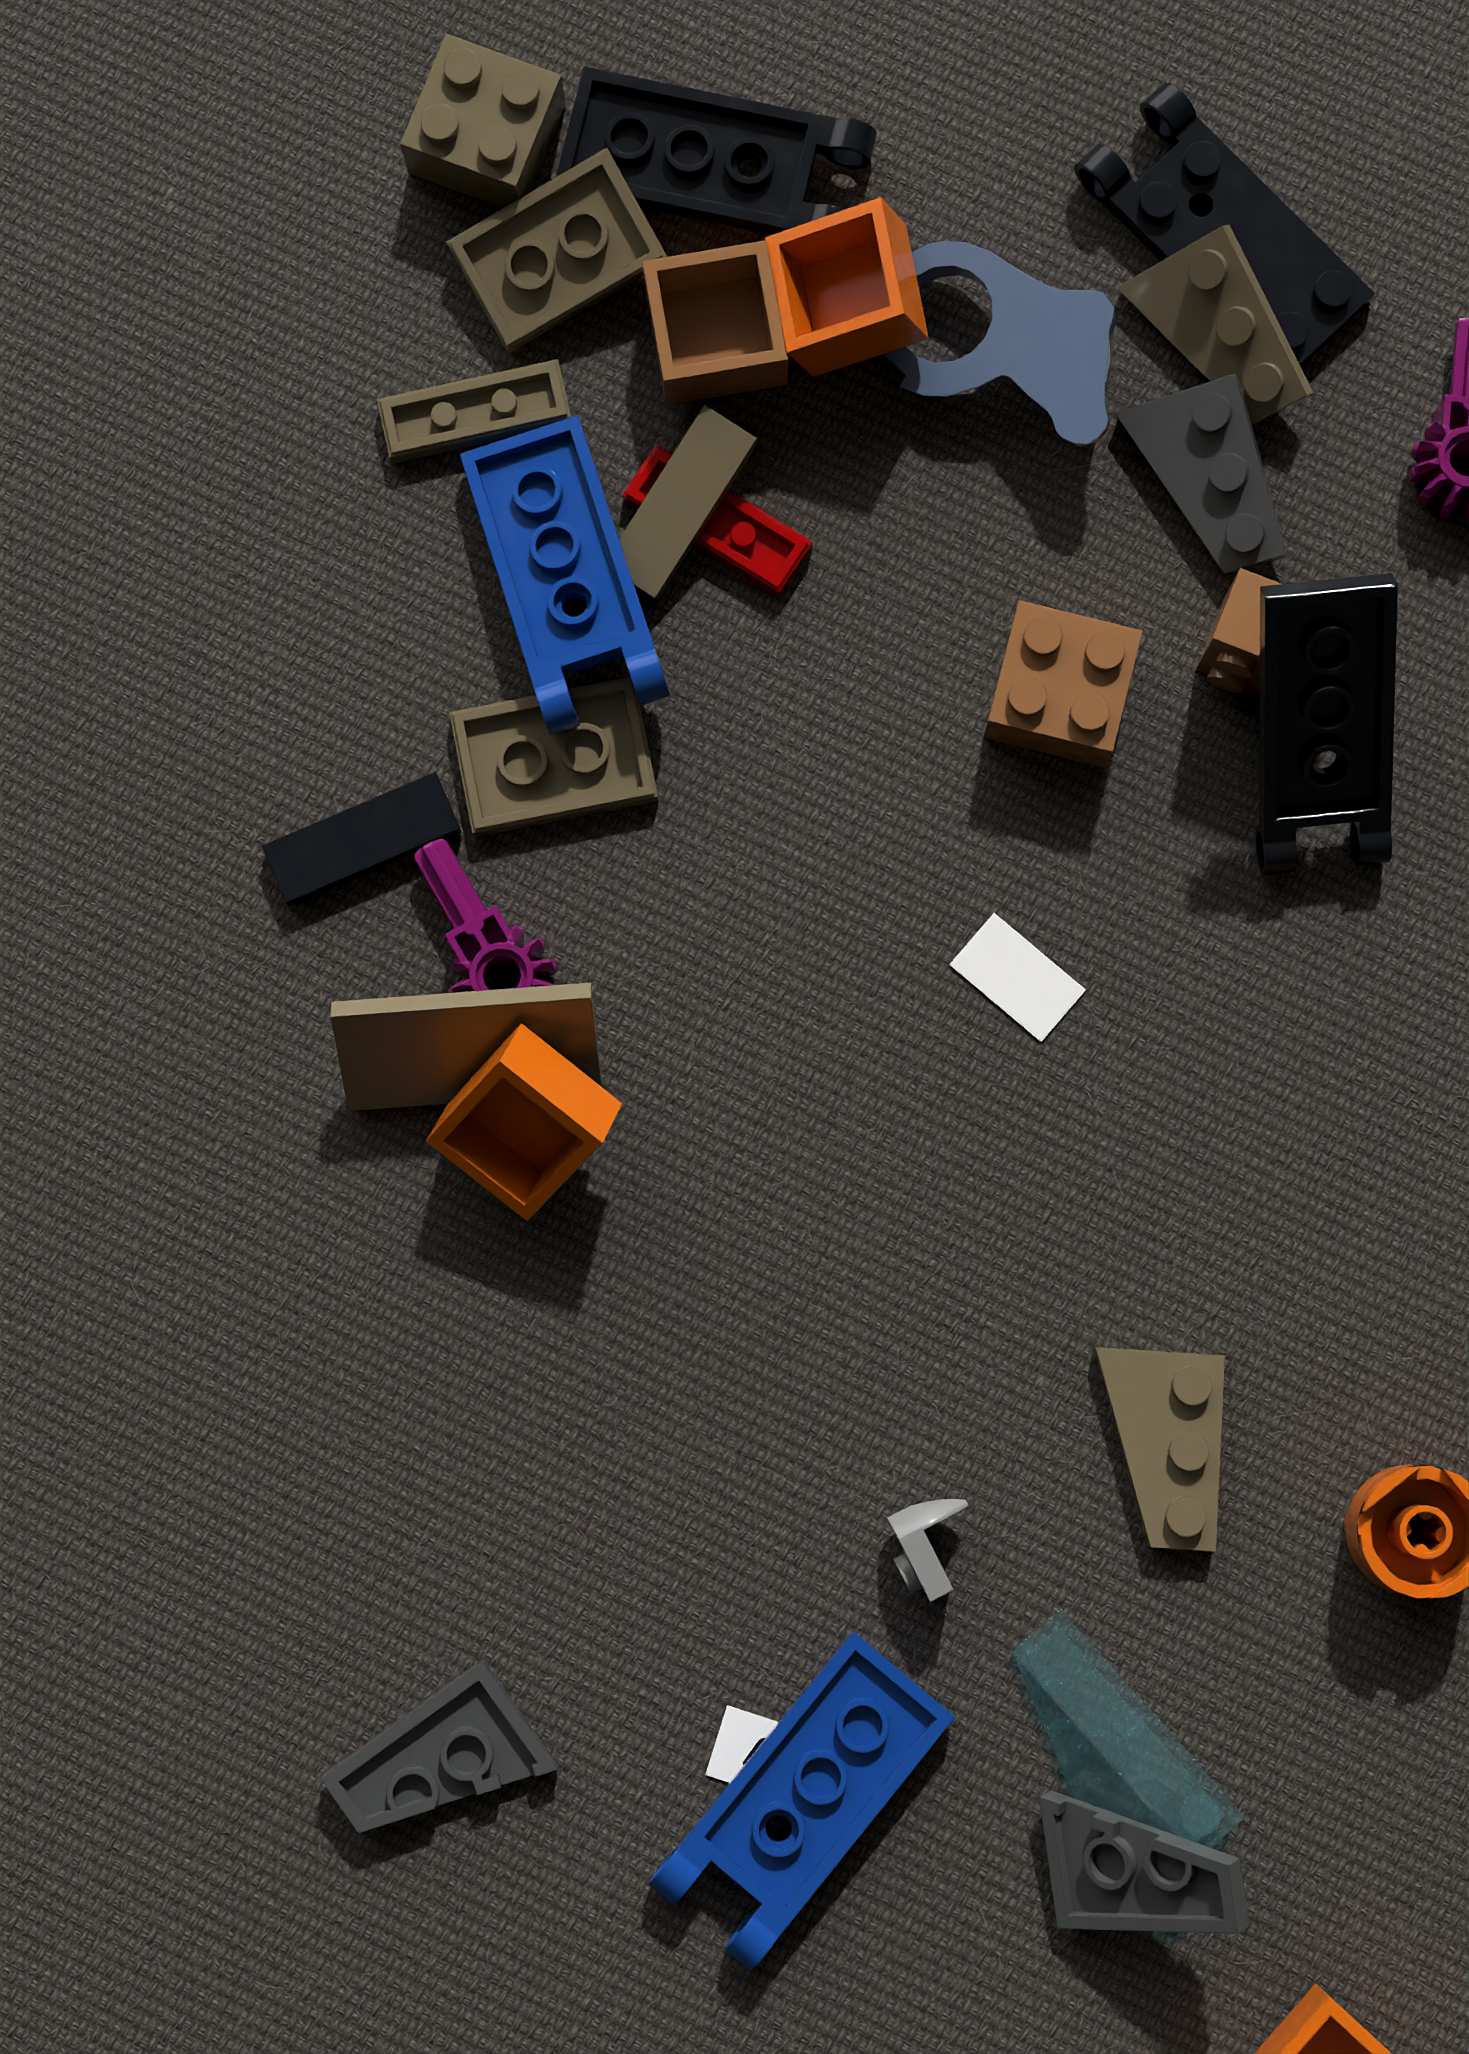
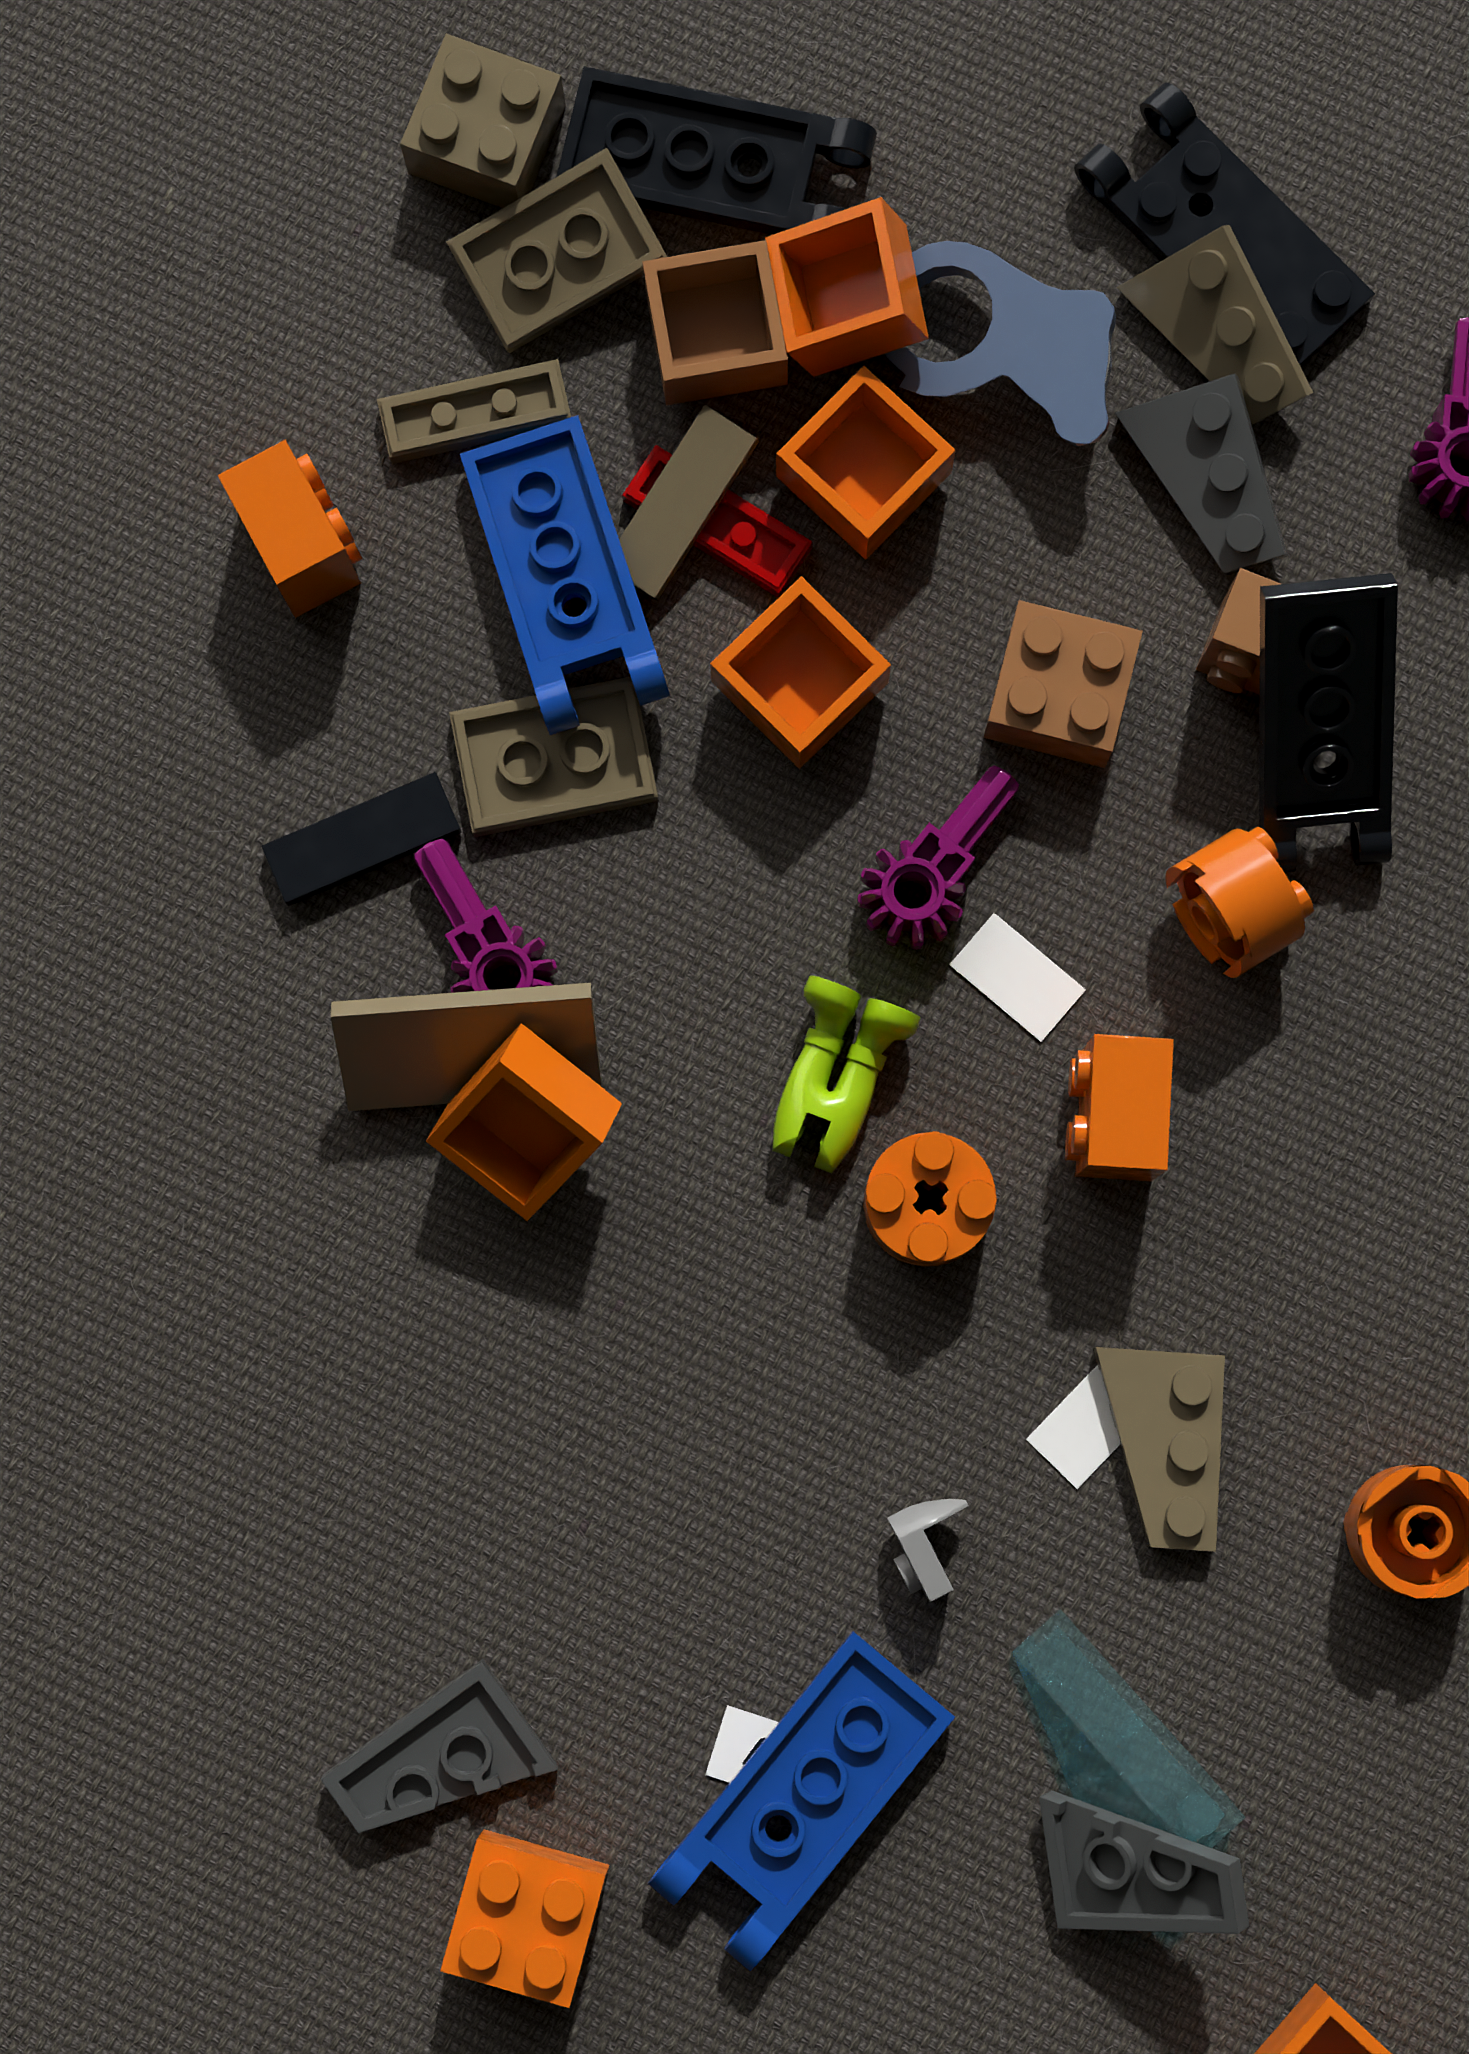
(287, 520): none -> orange piece
(524, 1918): none -> orange piece
(800, 672): none -> orange piece
(809, 1077): none -> lime piece
(864, 462): none -> orange piece
(932, 1162): none -> orange brick
(935, 861): none -> magenta gear
(1078, 1431): none -> white sticker
(1121, 1107): none -> orange piece
(1239, 900): none -> orange brick

